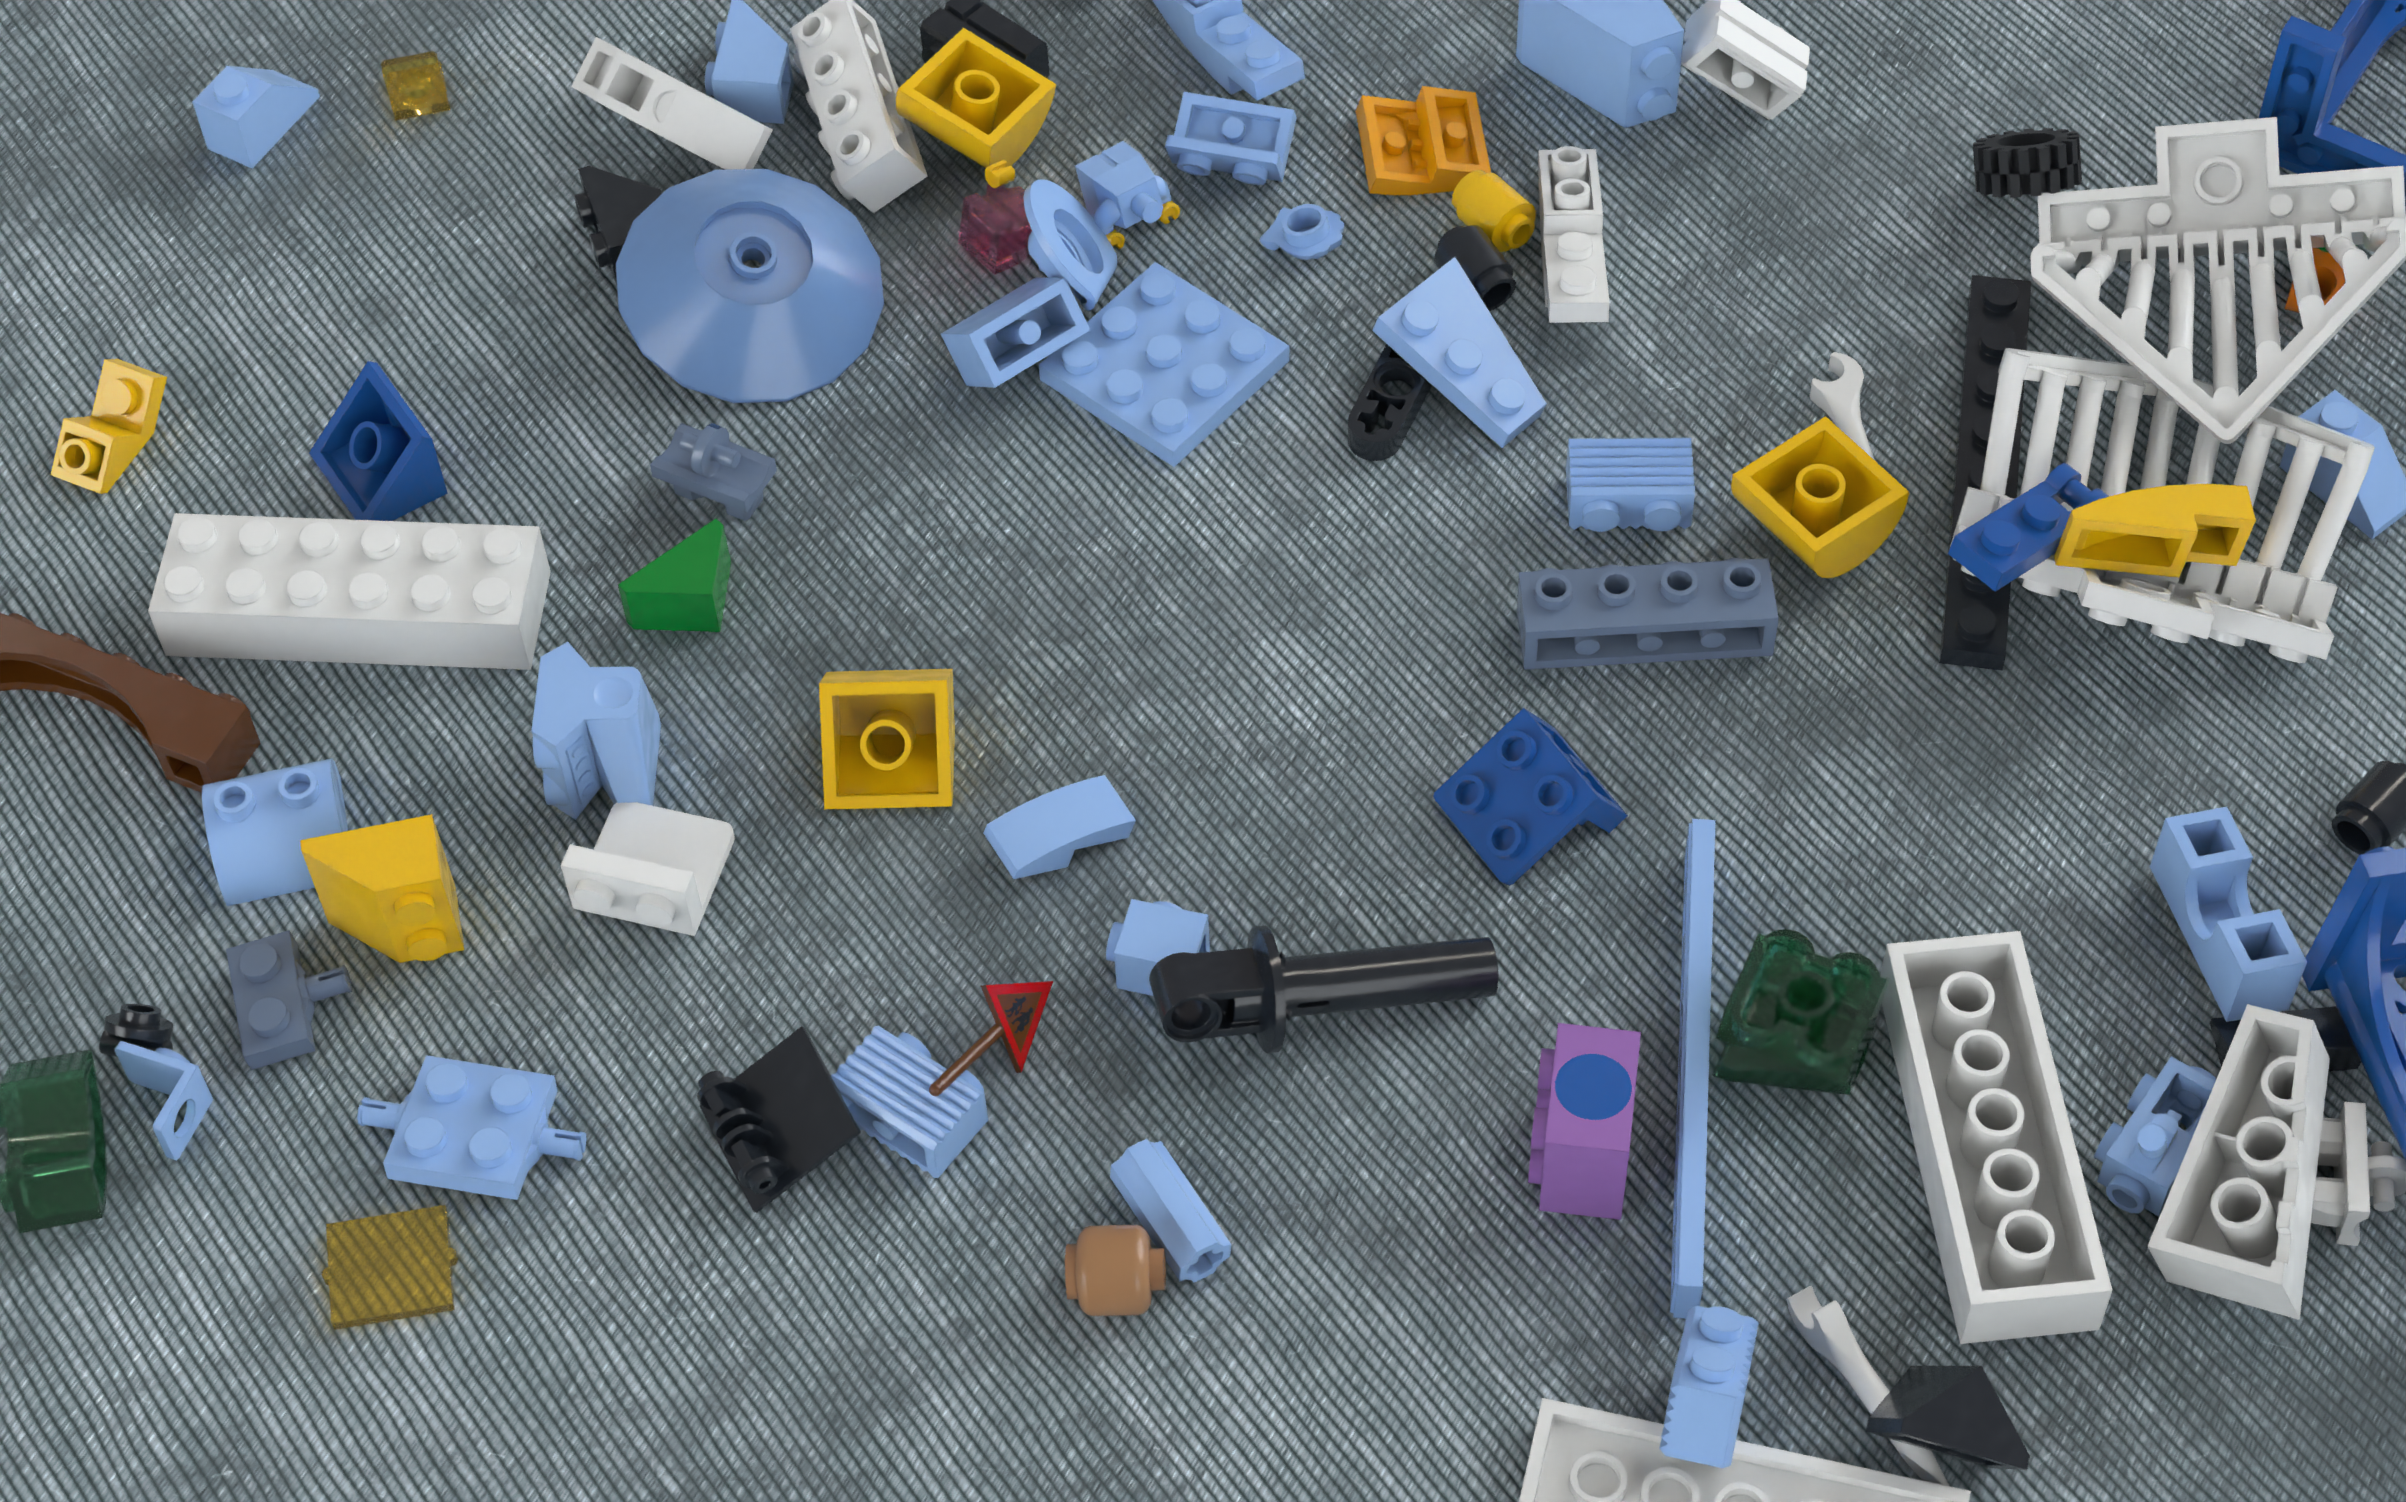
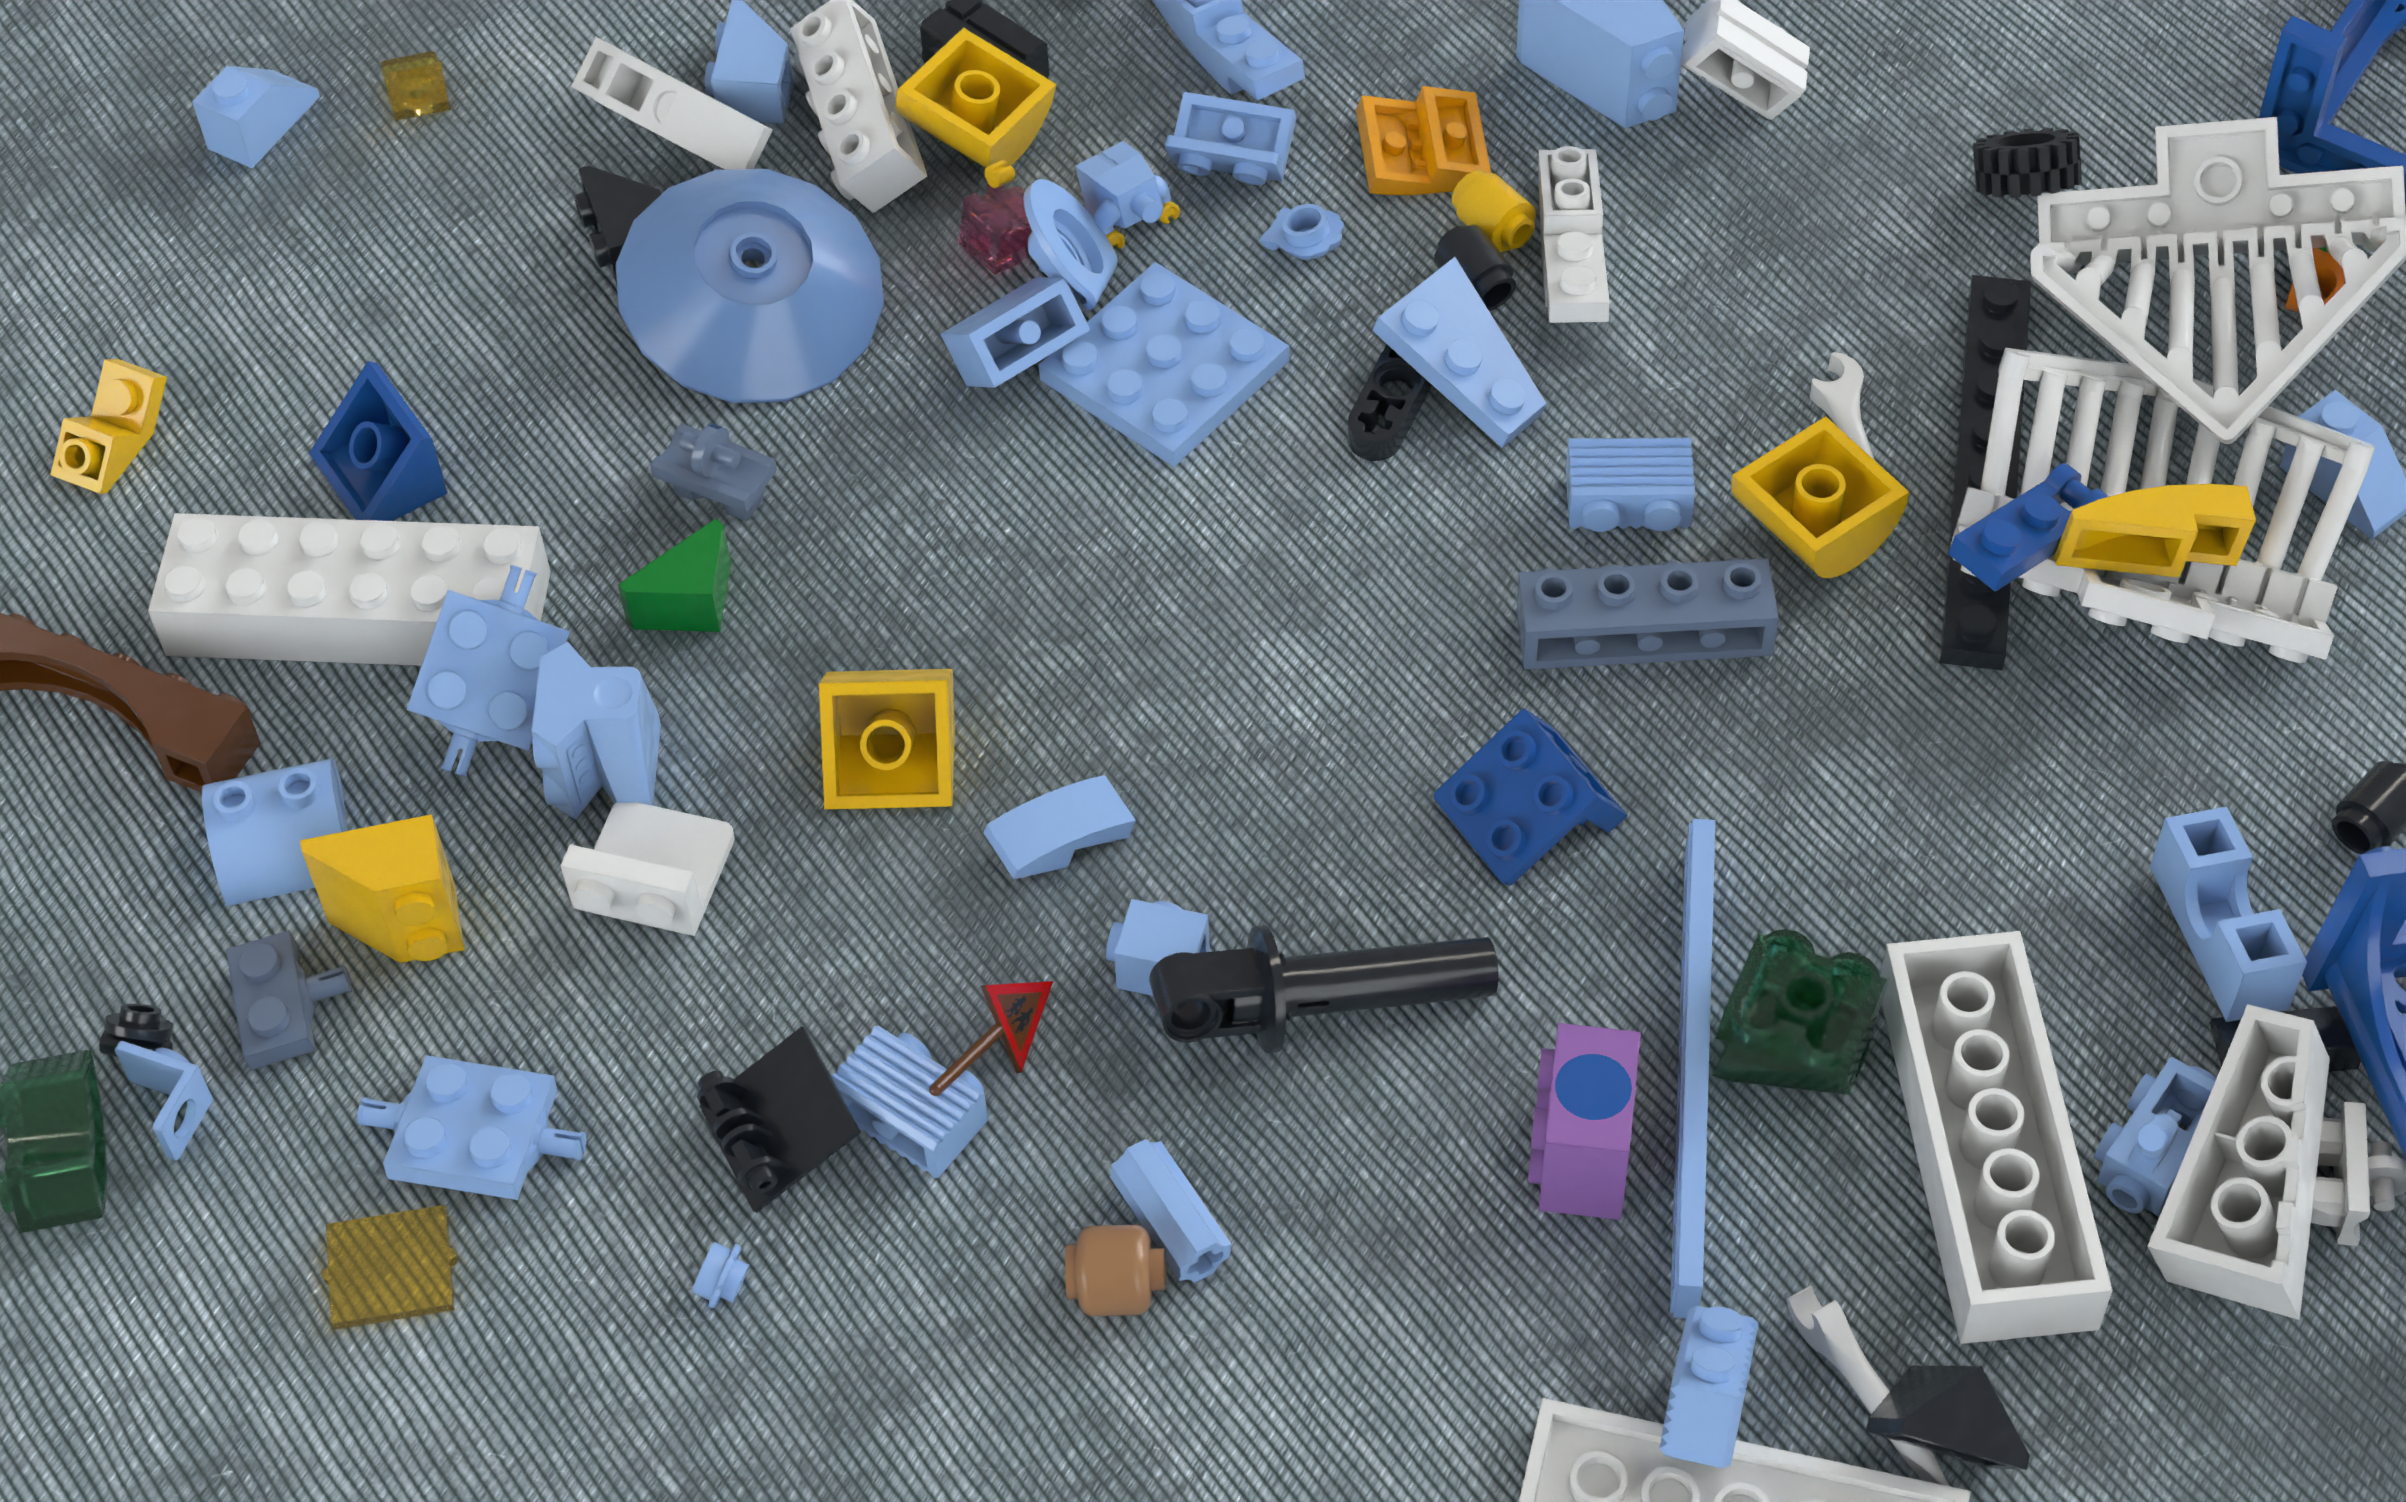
(484, 669): none -> light blue plate
(721, 1274): none -> light blue plate

